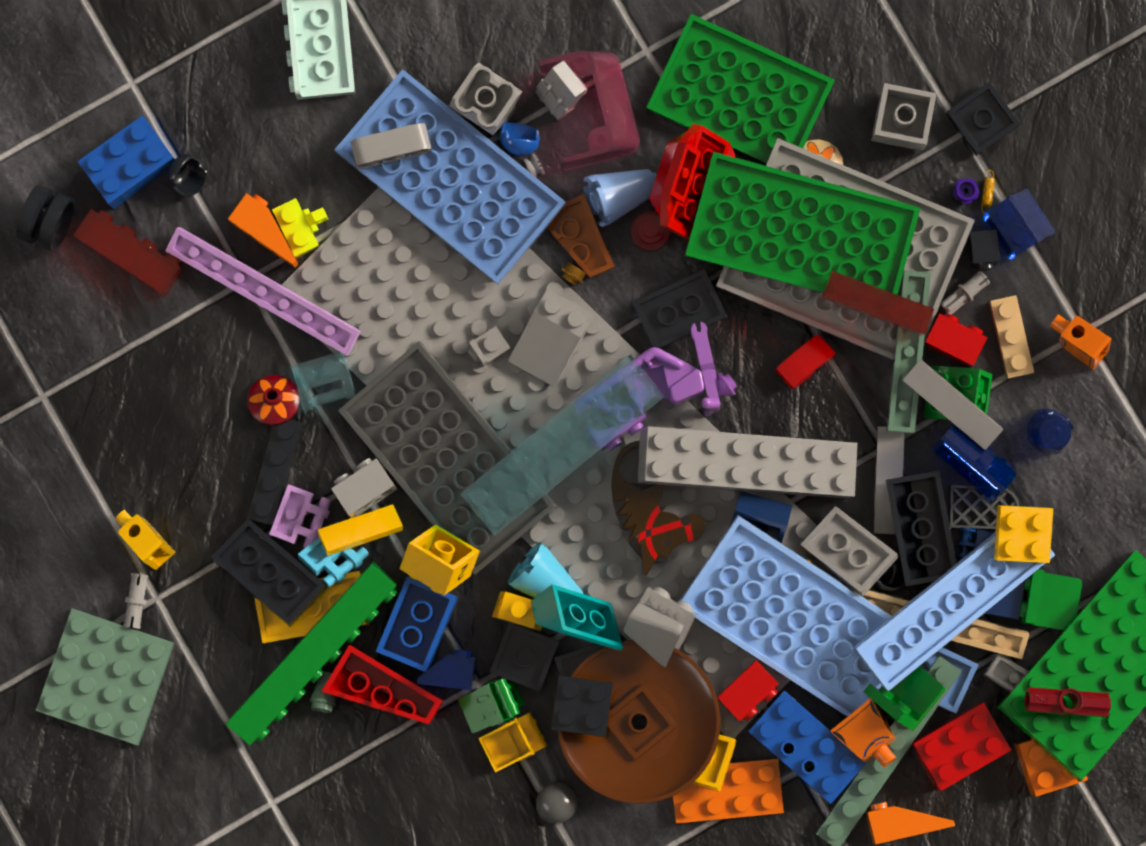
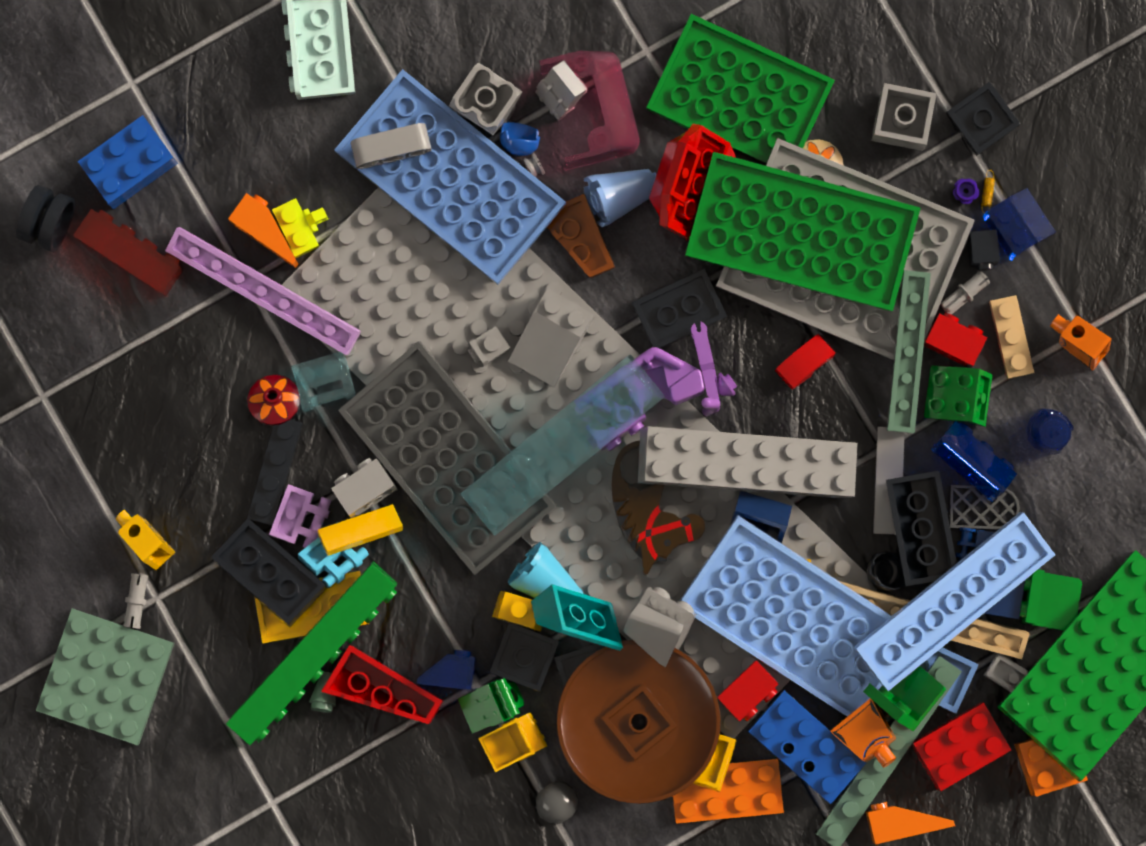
(186, 175): black hair -> none
(416, 625): blue brick -> none
(439, 560): yellow brick -> none
(573, 274): pearl gold plate -> none
(582, 706): black plate -> none
(648, 233): dark red plate -> none
(849, 551): light grey plate -> none
(877, 303): clear red brick -> none
(953, 404): light grey tile -> none
(1023, 534): yellow plate -> none
(1083, 703): dark red piece -> none

